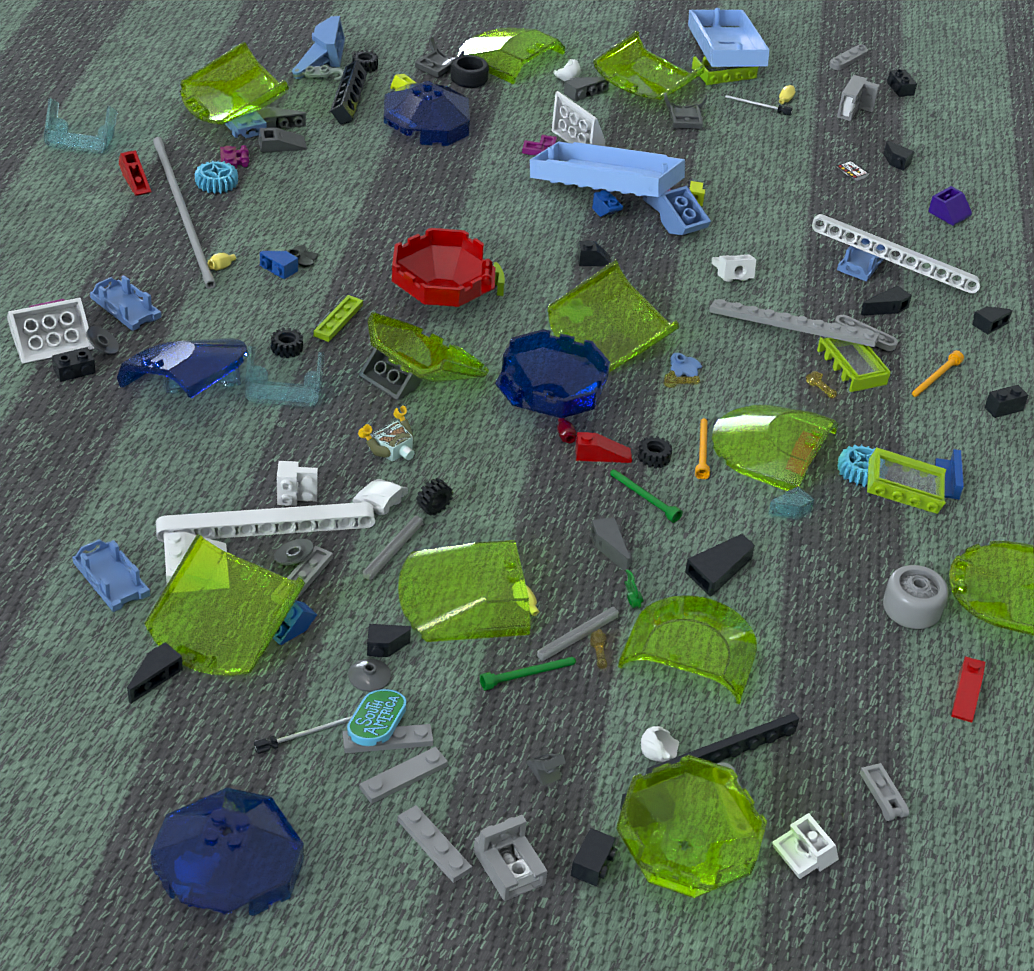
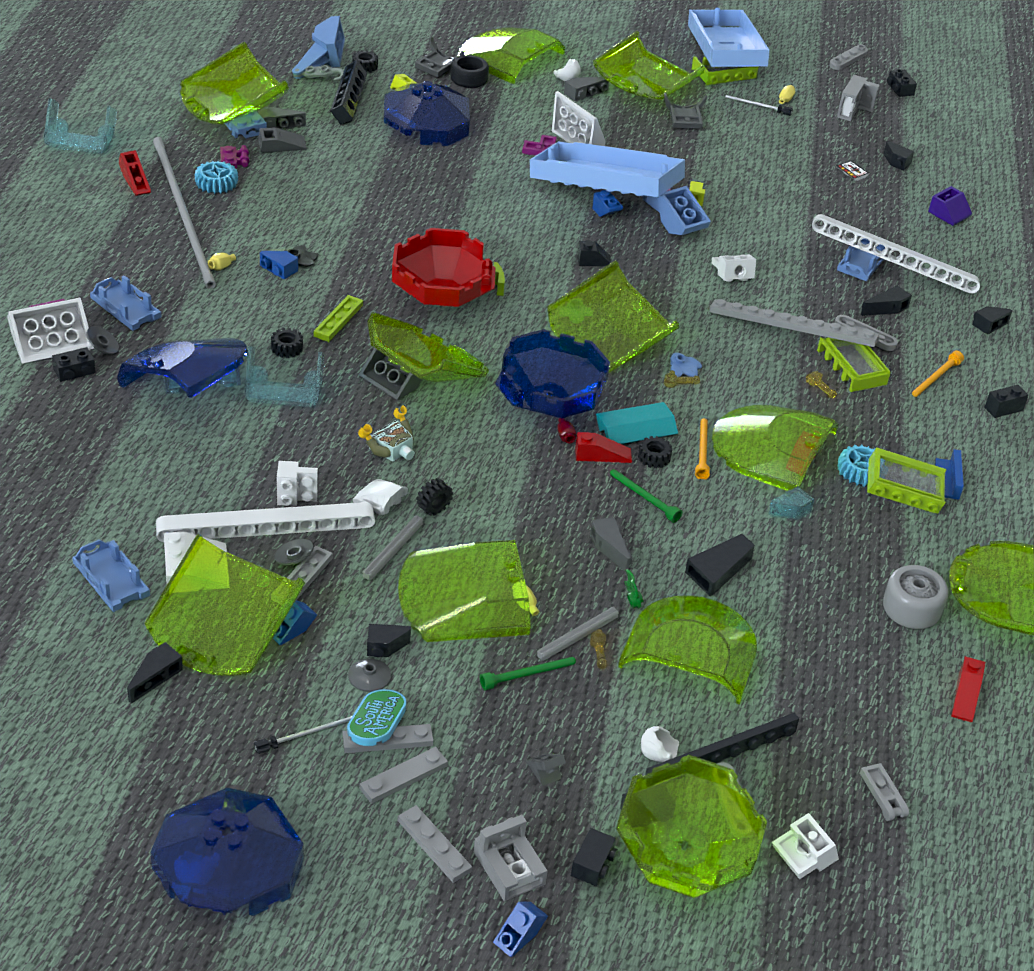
(520, 927): none -> blue slope
(637, 423): none -> teal slope

